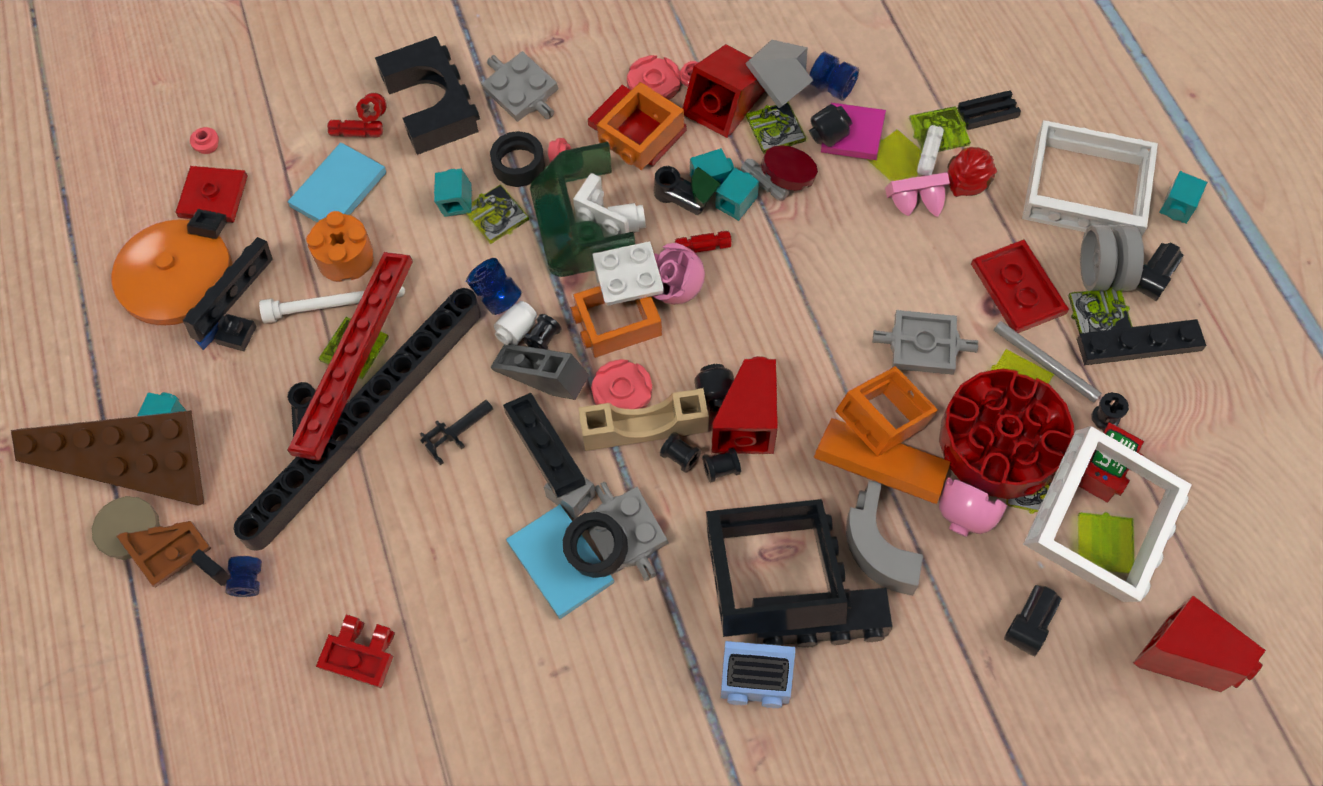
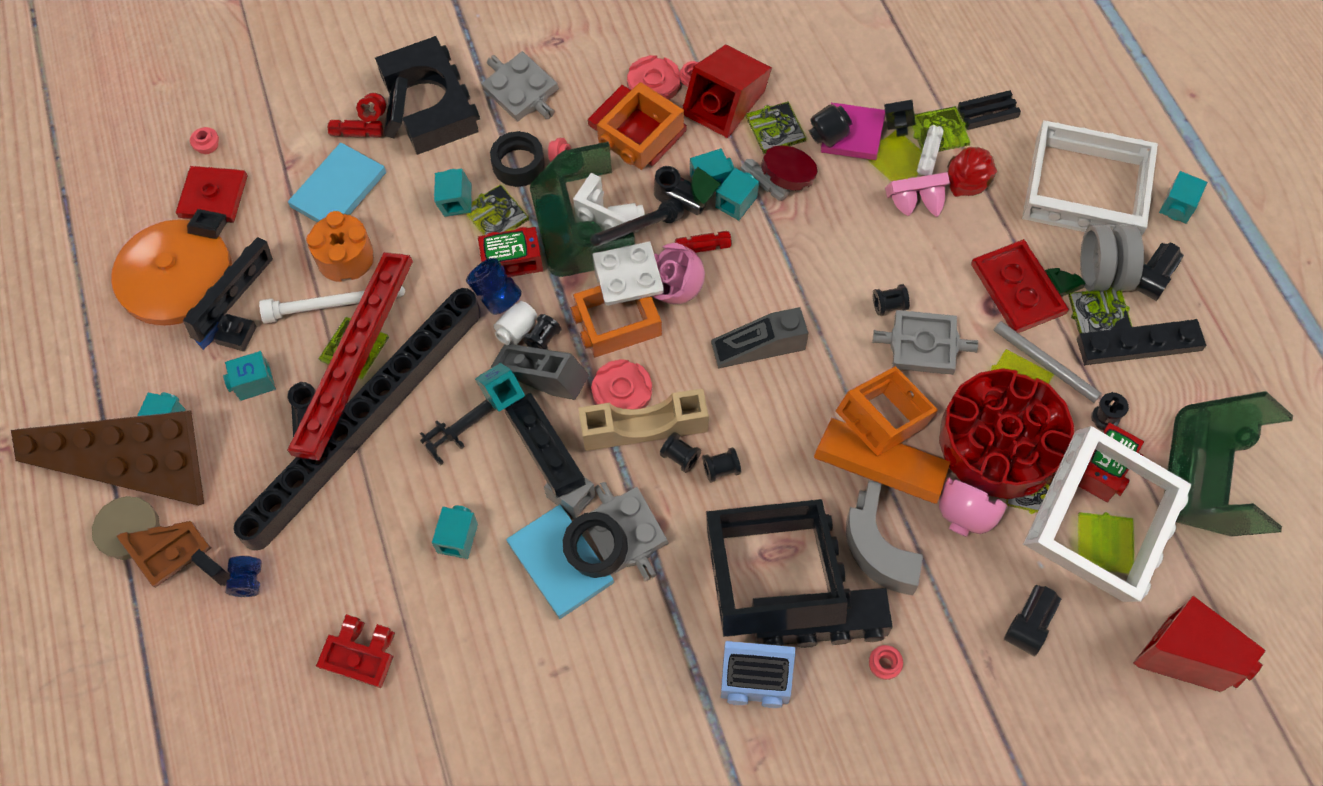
(249, 376): none -> teal brick
(395, 107): none -> black tile
(455, 532): none -> teal brick
(500, 387): none -> teal brick
(514, 249): none -> brick
(668, 212): none -> black piece
(716, 383): black head -> none
(749, 411): red slope -> none
(762, 339): none -> dark grey slope
(781, 70): light grey slope -> none
(837, 77): clear blue wheel -> none
(891, 299): none -> black bush
(892, 655): none -> coral plate
(900, 116): none -> black tile
(1064, 281): none -> dark green tile
(1204, 456): none -> clear green windscreen

